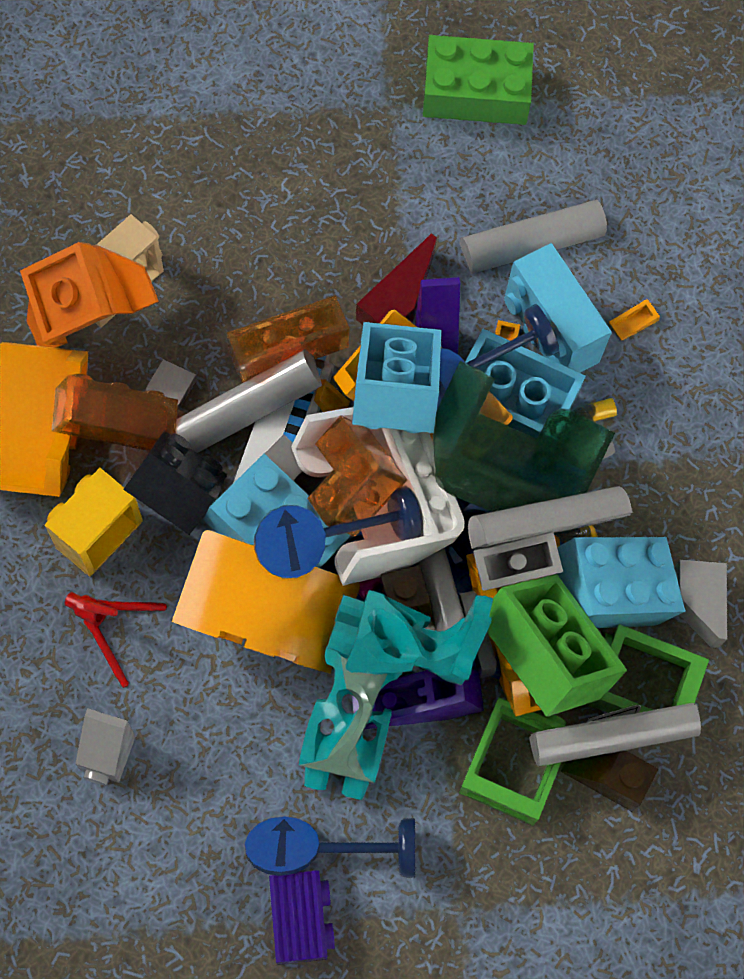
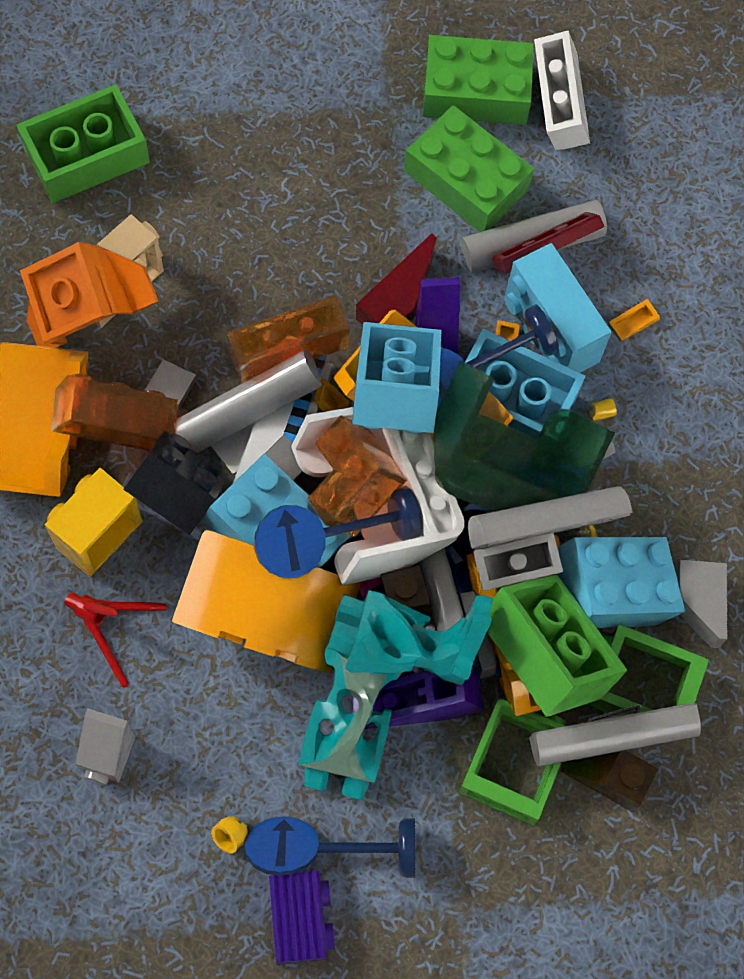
(83, 143): none -> bright green brick
(232, 829): none -> yellow hinge
(233, 447): none -> white sticker
(468, 169): none -> bright green brick
(559, 236): none -> dark red tile
(561, 91): none -> white brick

